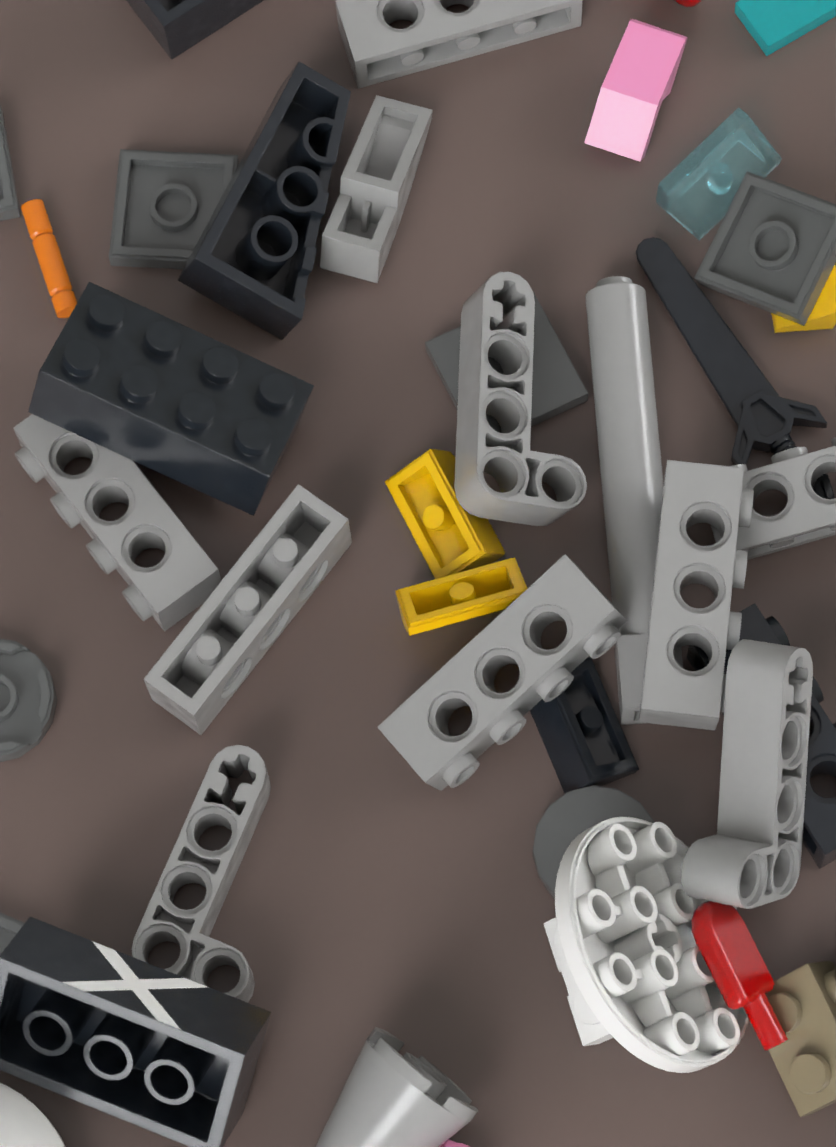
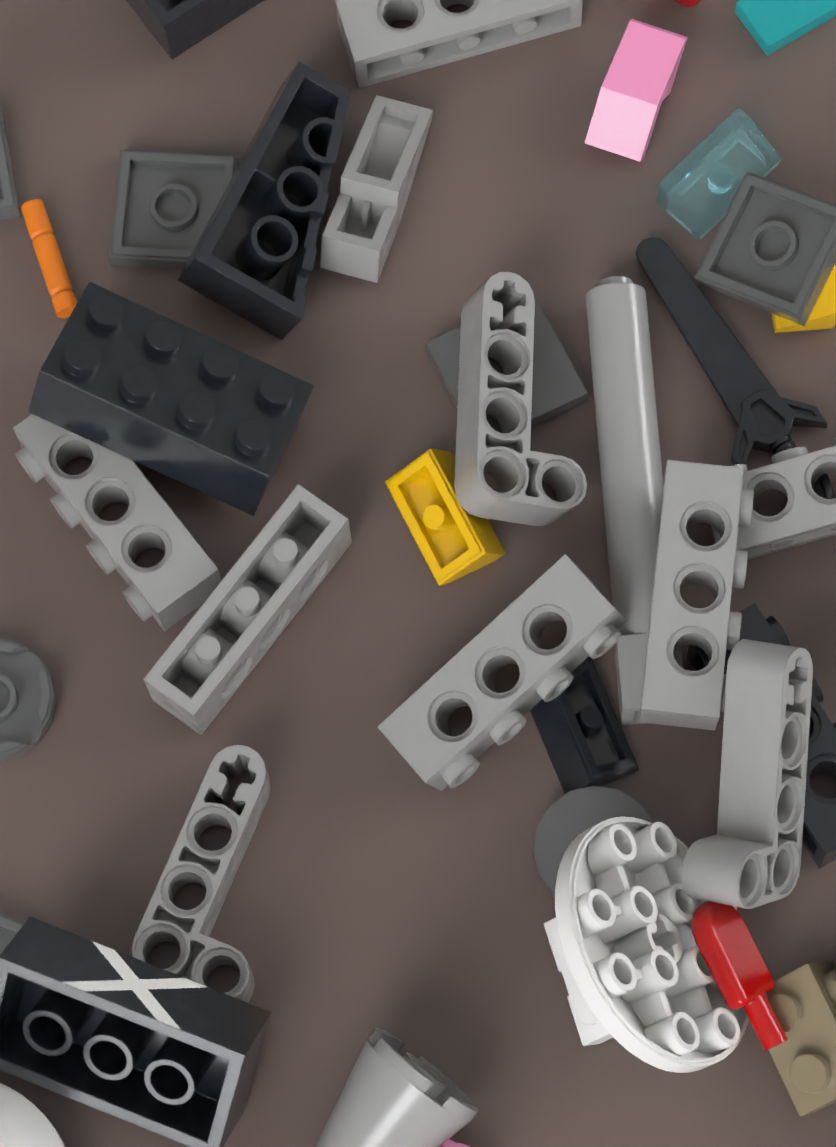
(460, 596): yellow slope -> none

